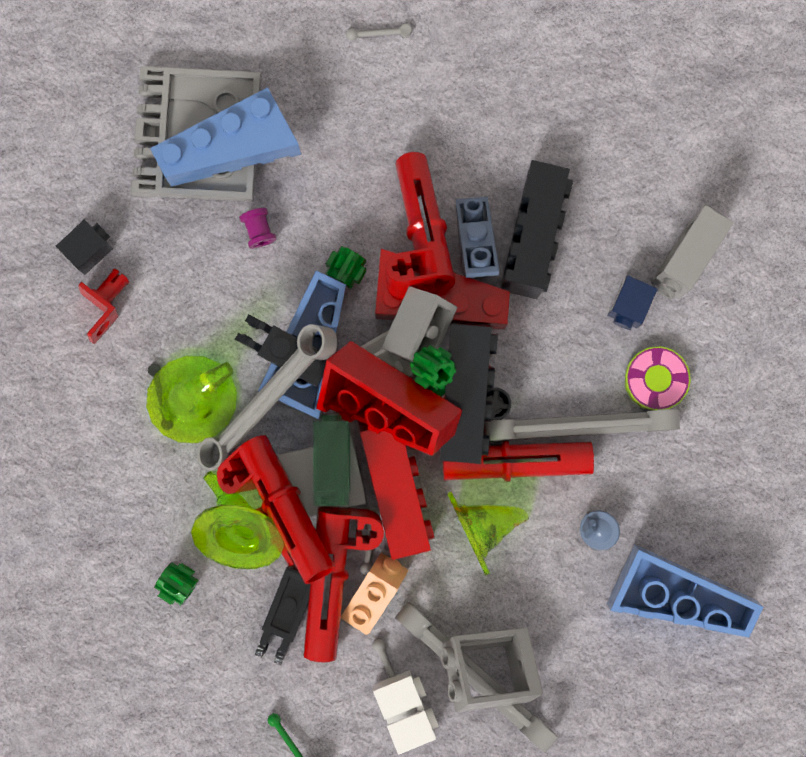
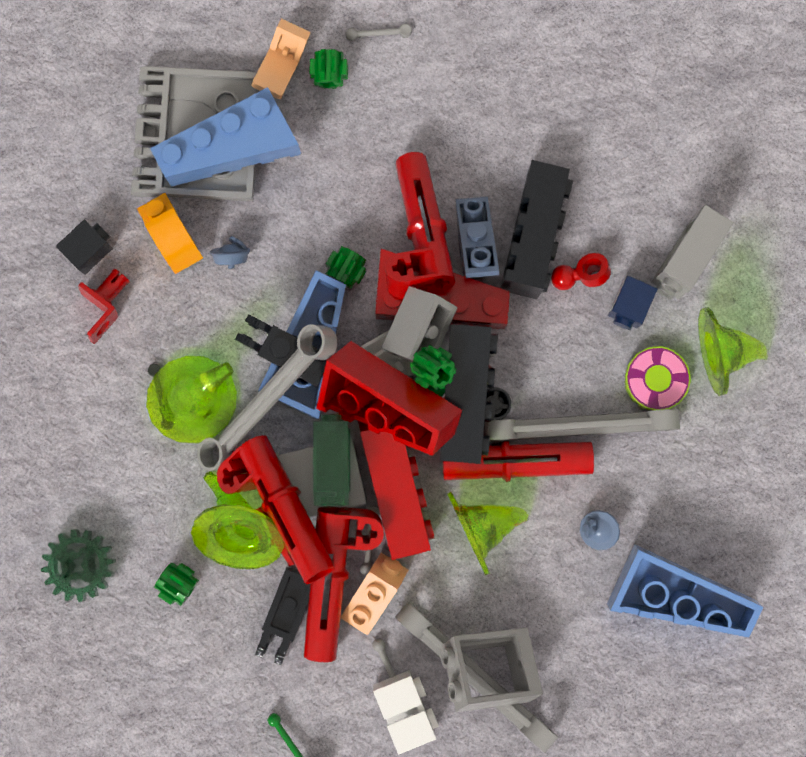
(66, 556): none -> clear green gear
(169, 233): none -> light orange brick
(231, 253): none -> sand blue hat
(257, 228): magenta bush -> none
(281, 58): none -> light nougat bracket
(328, 68): none -> green gear
(565, 276): none -> red plate
(725, 350): none -> clear neon green piece

